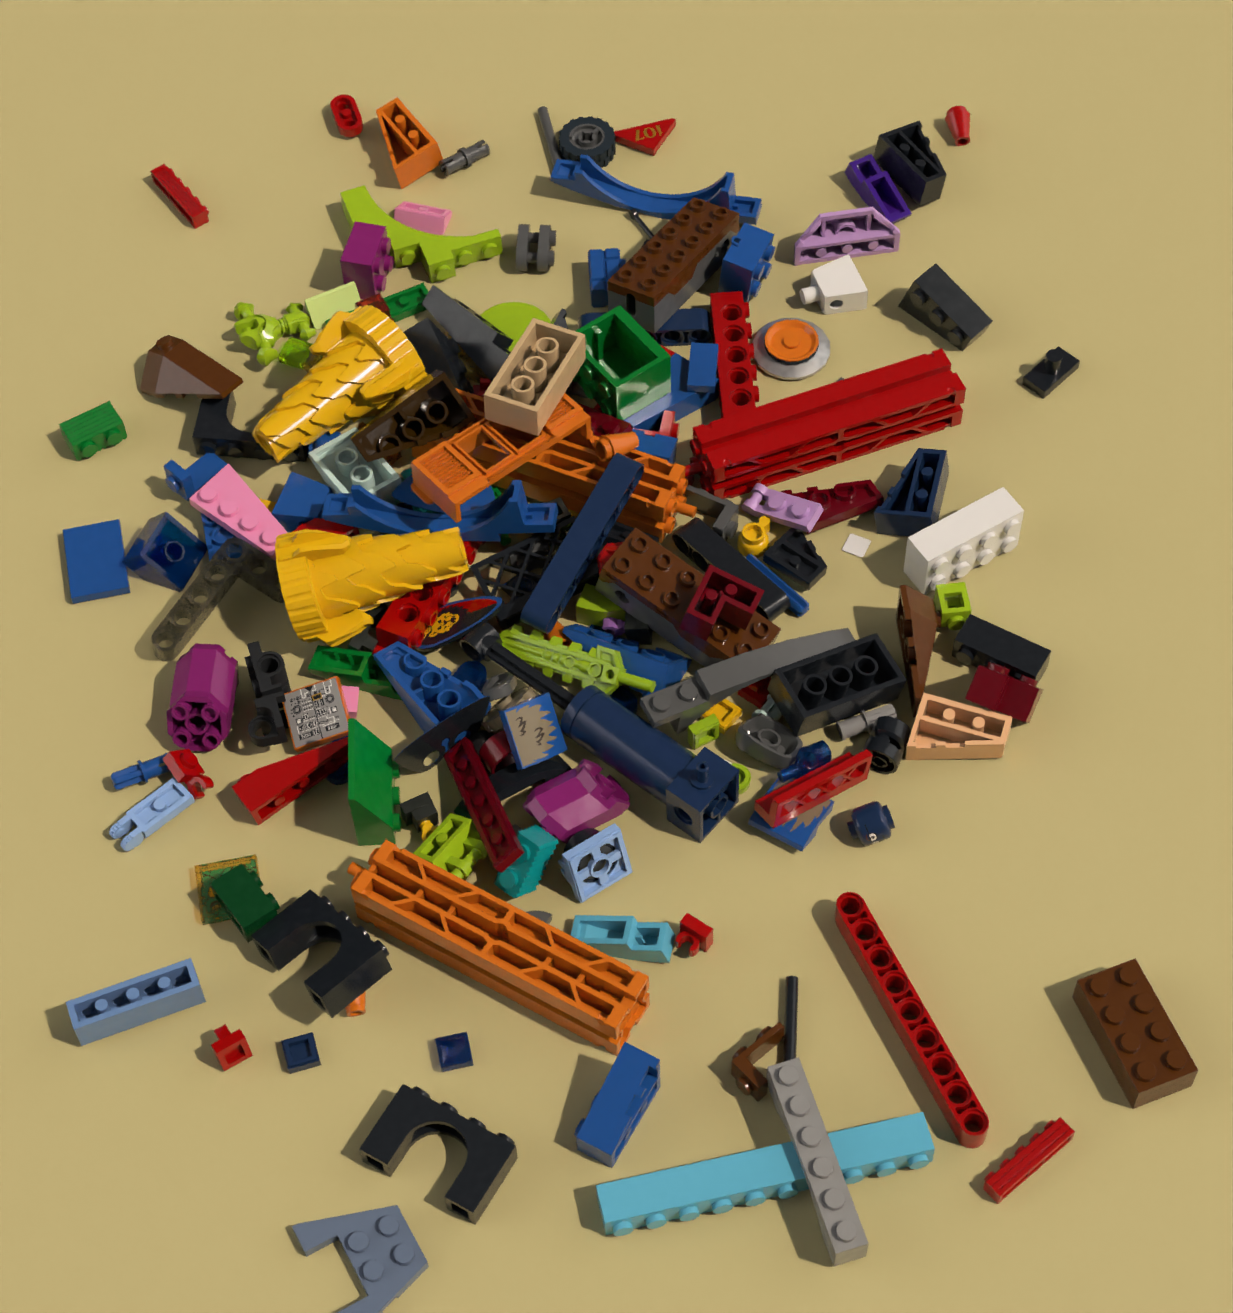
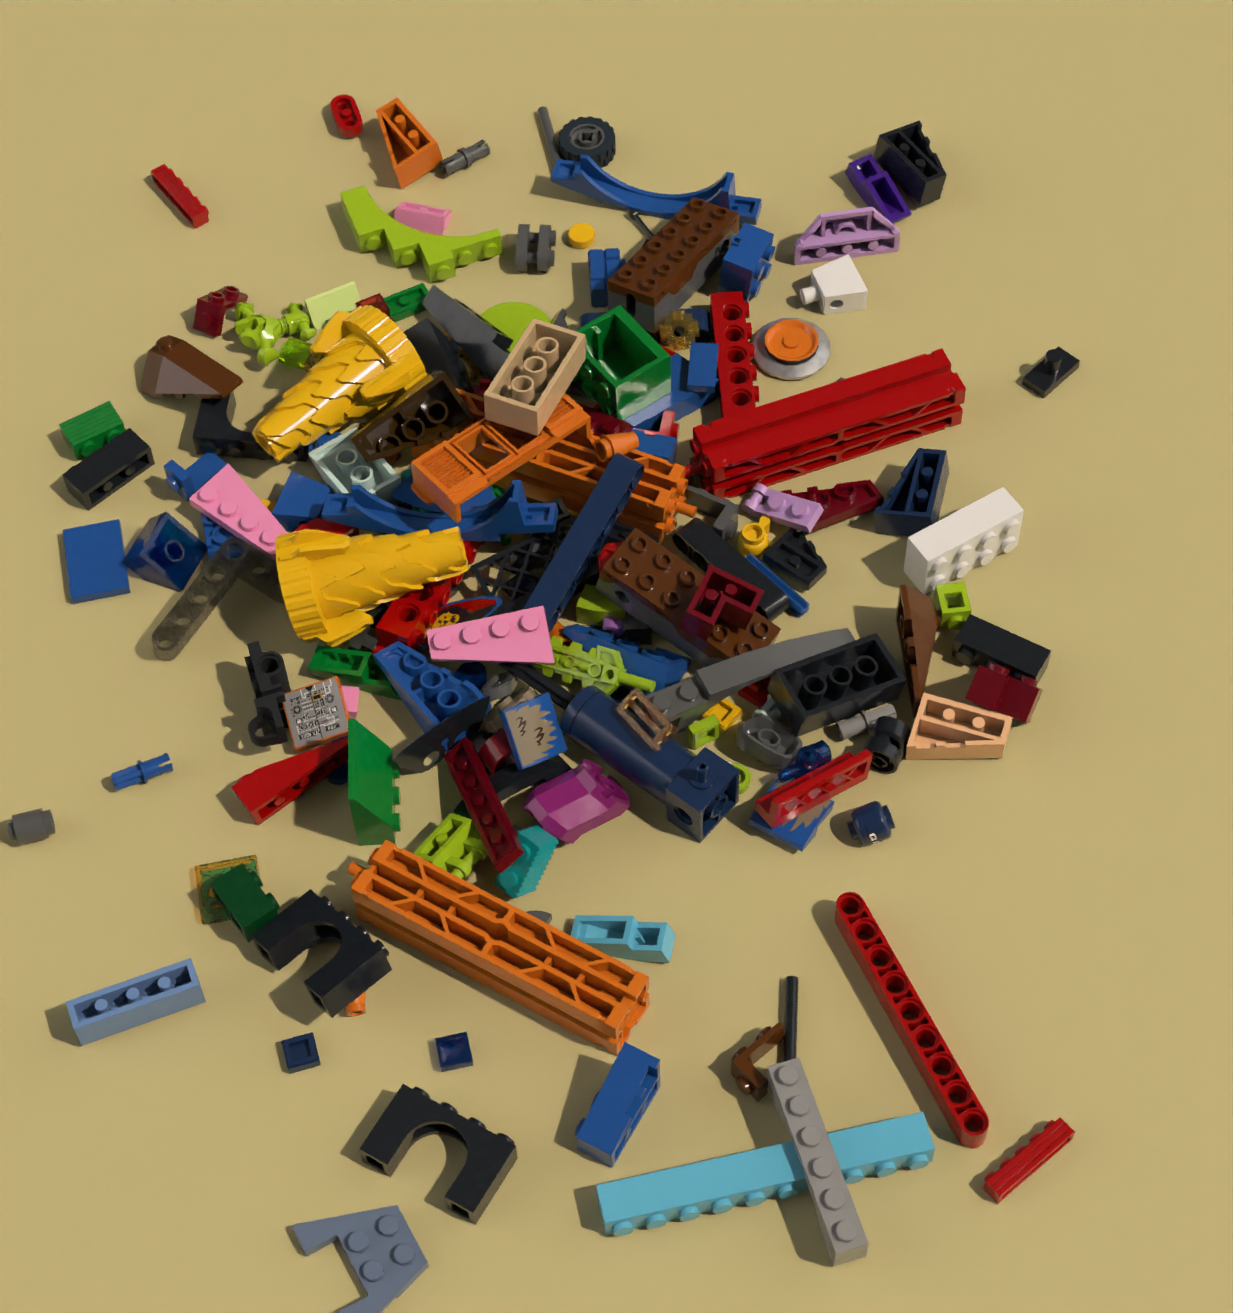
(31, 826): none -> dark grey brick
(108, 469): none -> black brick
(152, 813): light blue hinge -> none
(187, 769): red plate -> none
(202, 698): magenta brick -> none
(212, 307): none -> dark red bracket
(230, 1047): red tile -> none
(367, 259): magenta brick -> none
(421, 813): pearl dark grey piece -> none
(506, 638): none -> bright pink wing
(581, 235): none -> yellow tile
(594, 861): light blue piece -> none
(646, 137): red tile -> none
(661, 735): none -> clear orange tile
(679, 319): none -> clear yellow brick
(696, 933): red tile -> none
(856, 545): white sticker -> none
(945, 308): black wedge -> none
(959, 124): red cone -> none
(1134, 1033): reddish brown brick -> none

